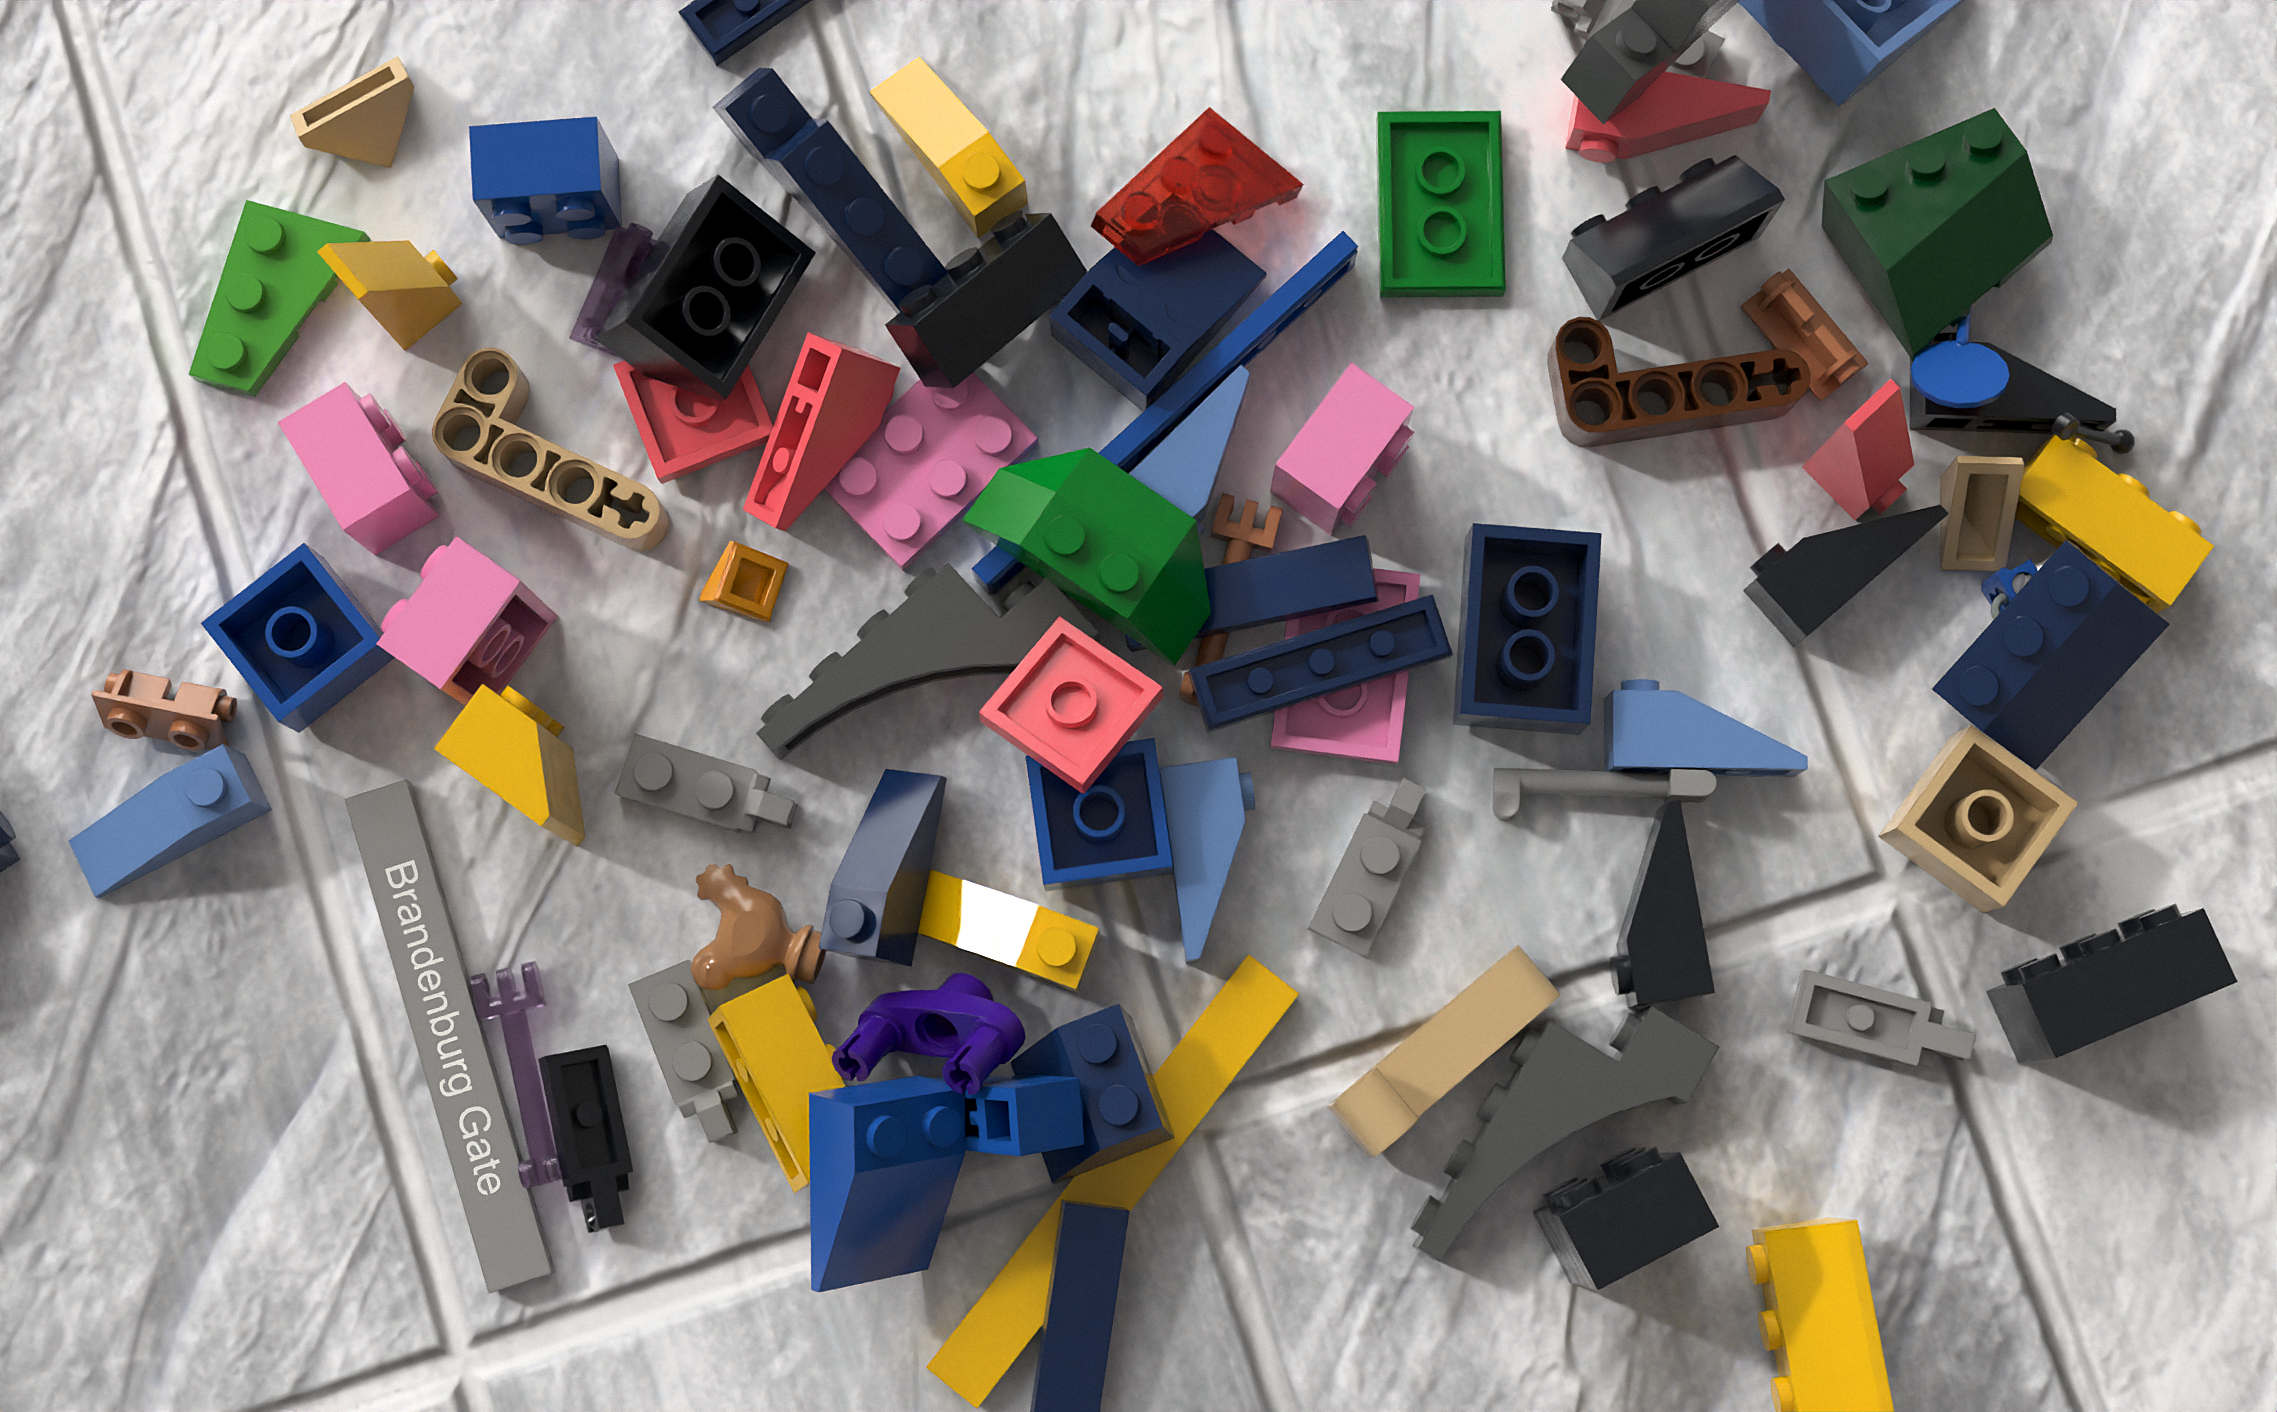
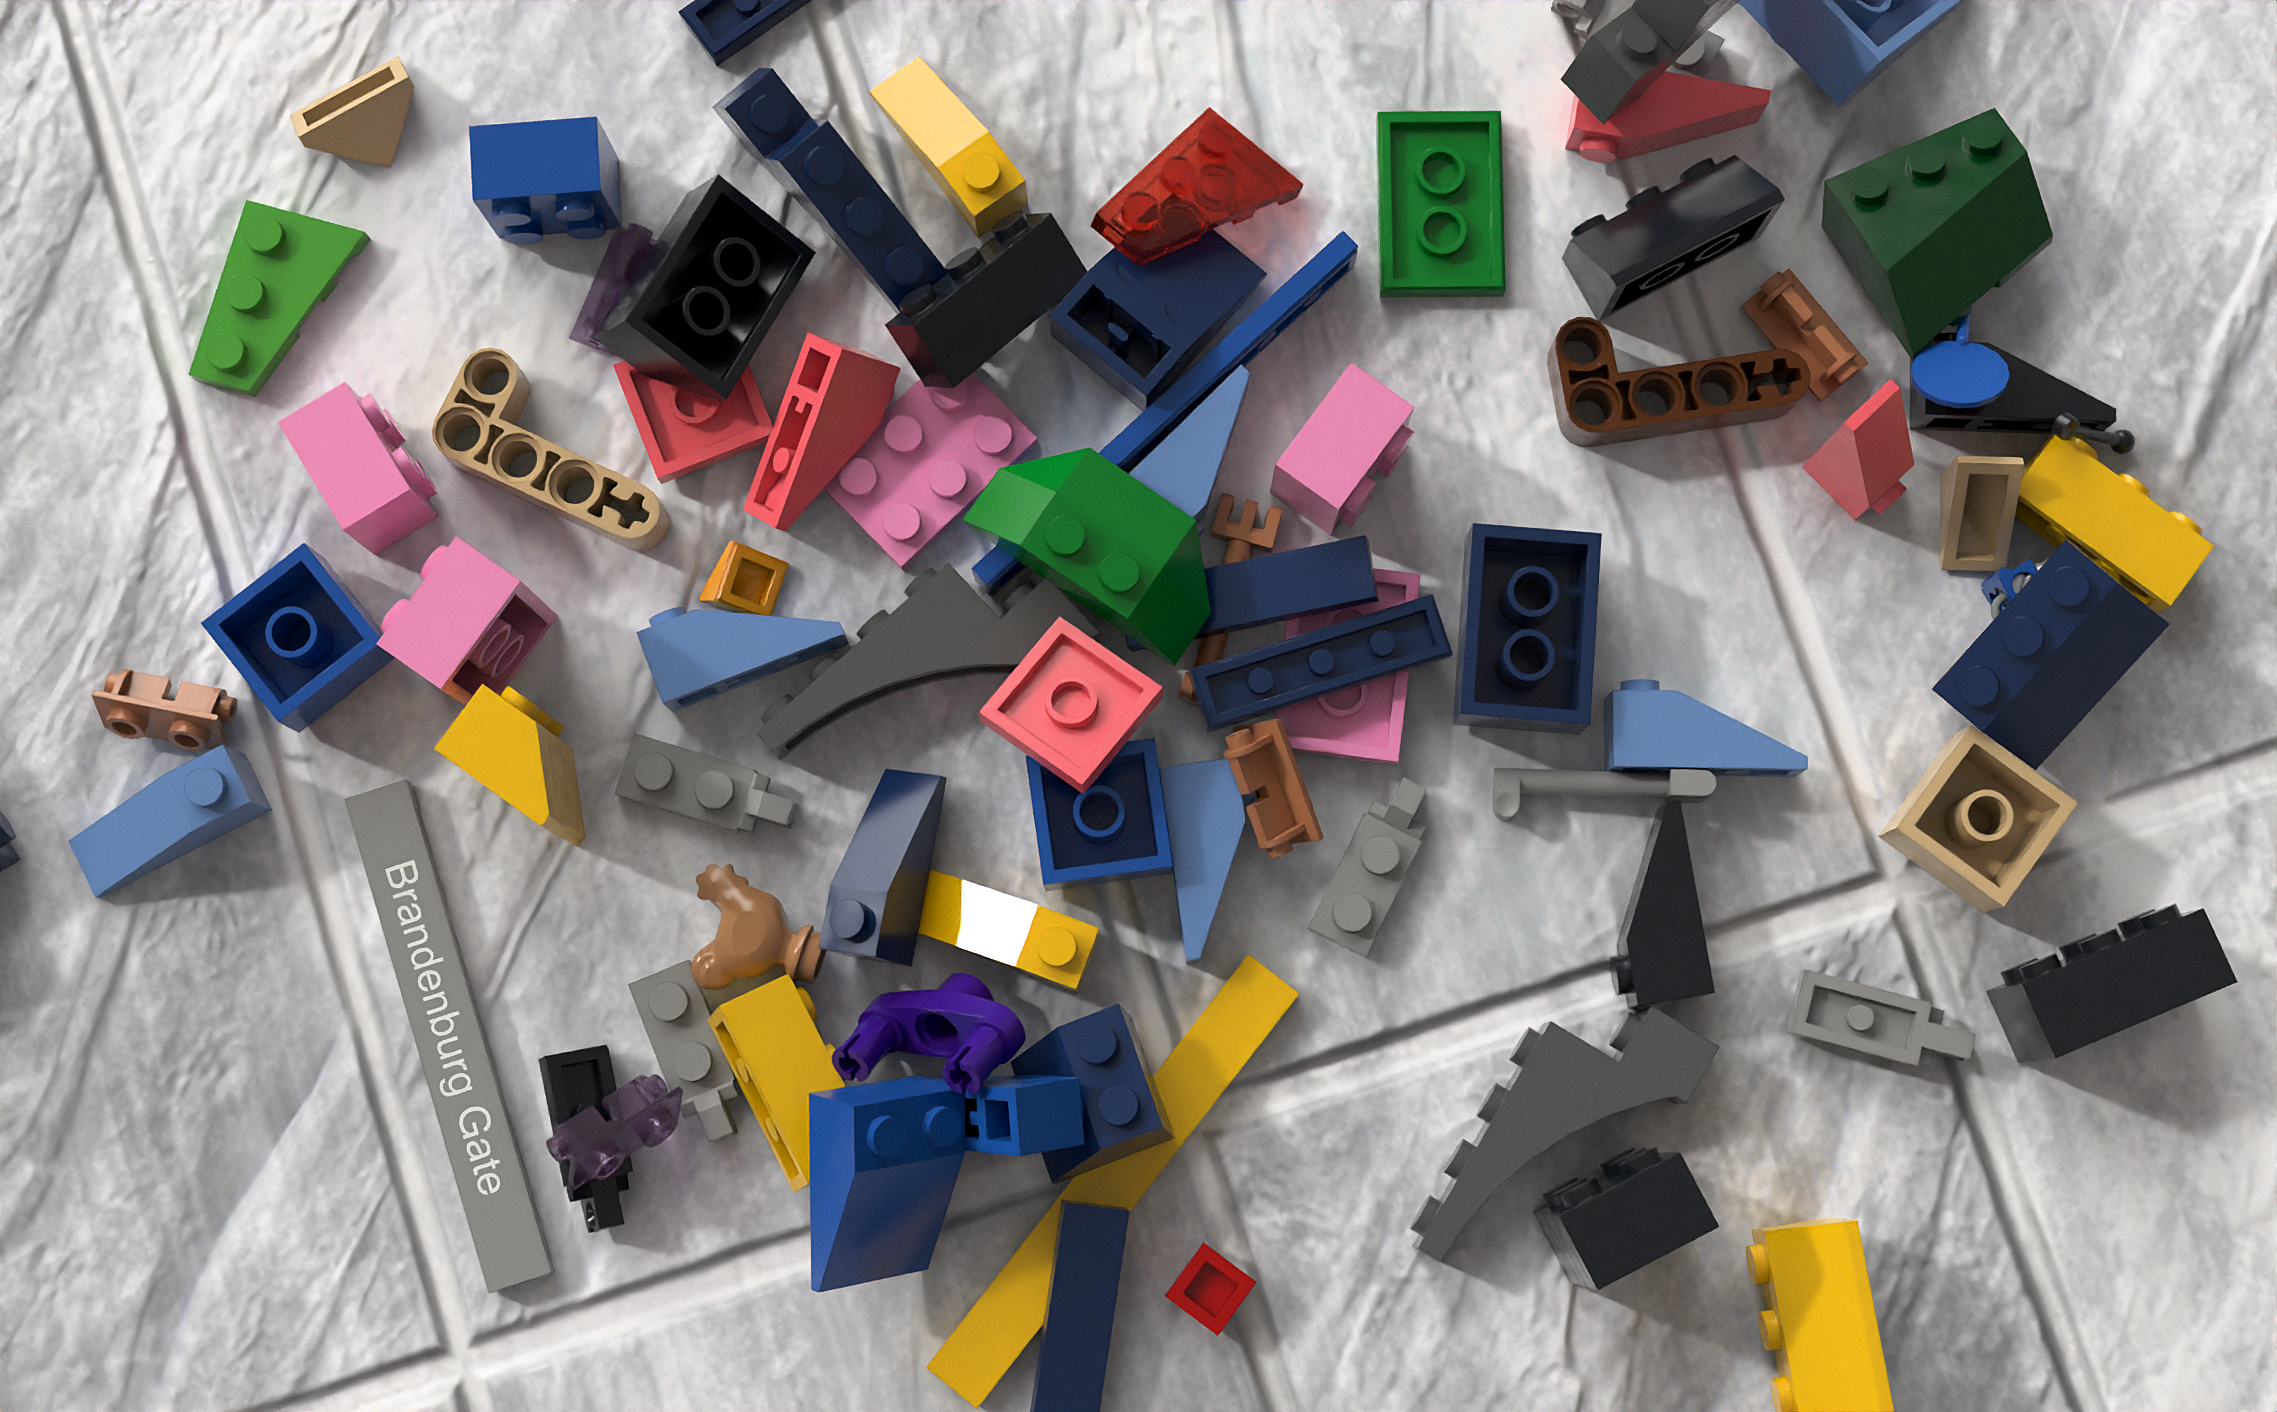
(396, 285): yellow slope -> none
(511, 1008): clear purple hinge -> none
(596, 1148): none -> clear purple hinge
(719, 651): none -> medium blue slope
(1210, 1288): none -> red plate
(1266, 764): none -> nougat hinge
(1443, 1052): tan beam -> none
(1826, 570): black slope -> none

